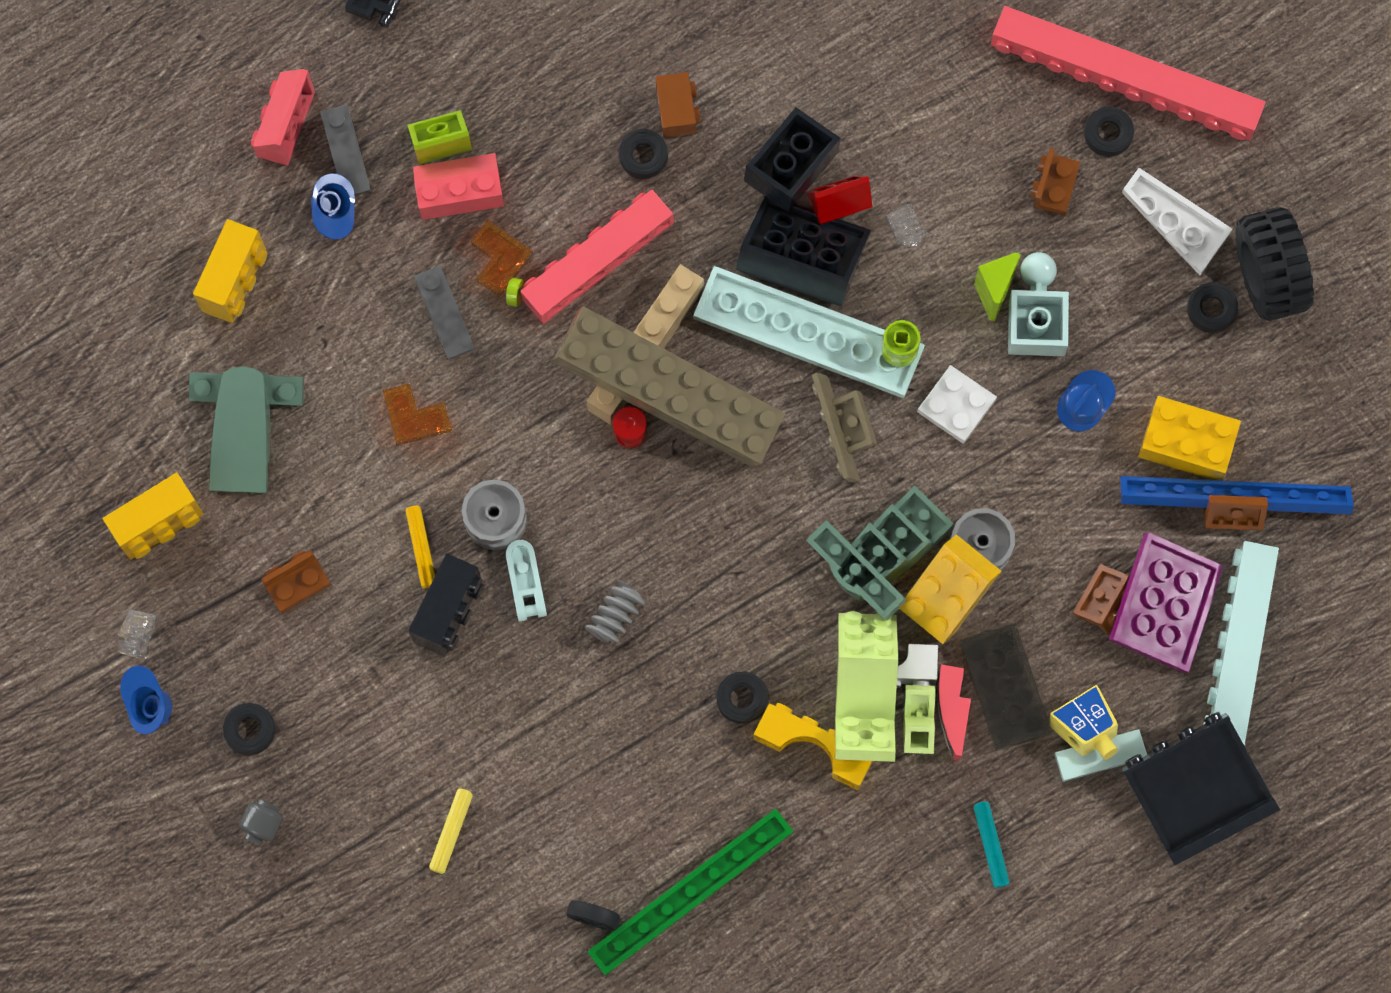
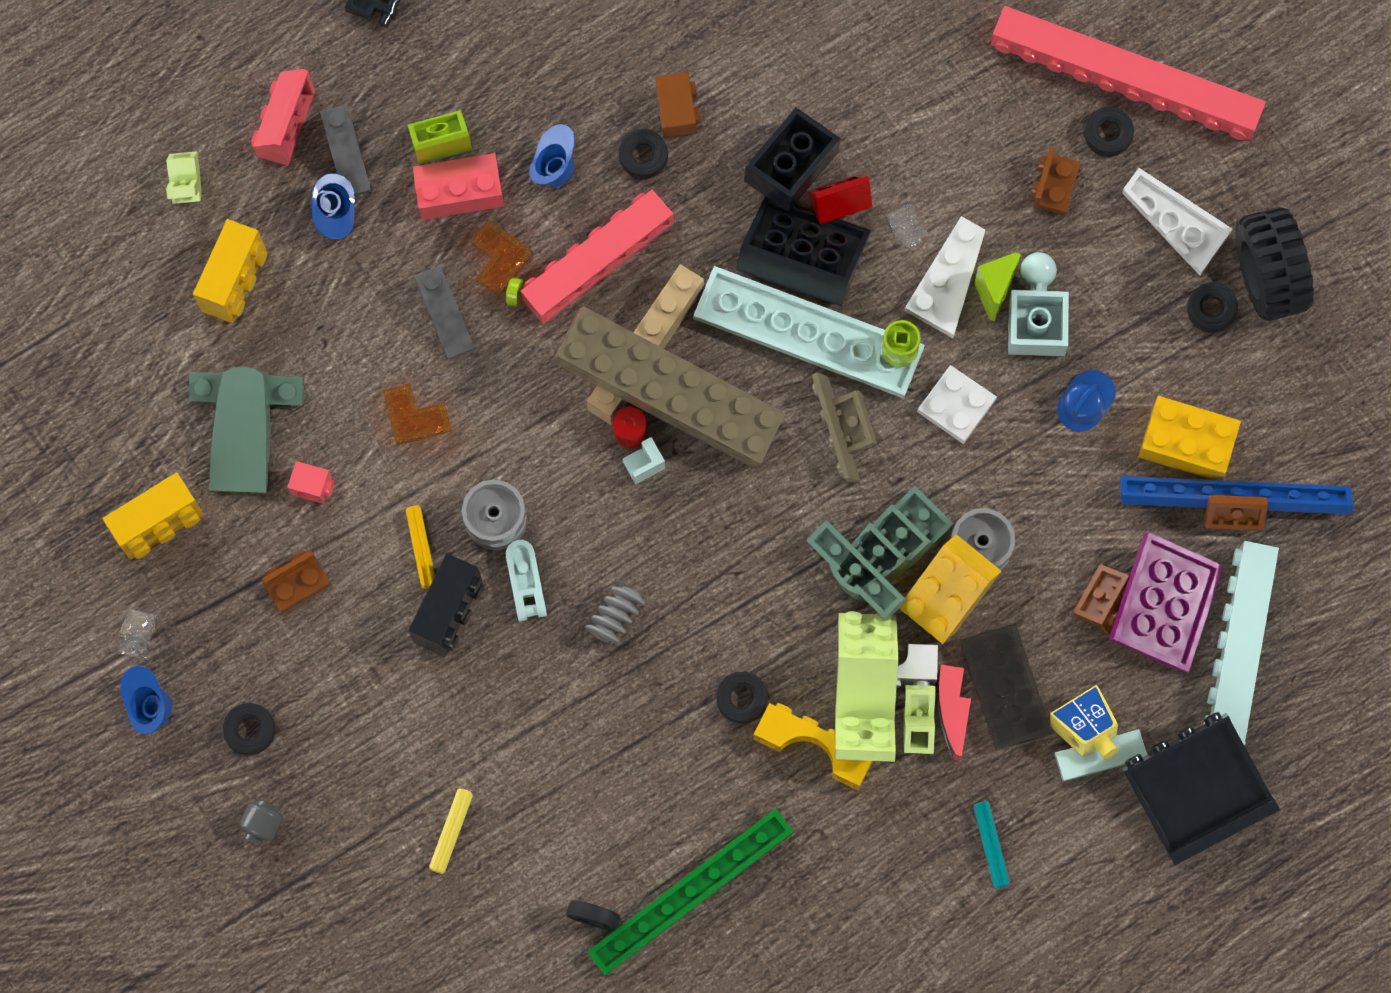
(183, 177): none -> yellowish green brick
(310, 482): none -> coral brick
(553, 157): none -> blue piece
(644, 462): none -> light aqua panel
(946, 283): none -> white wing

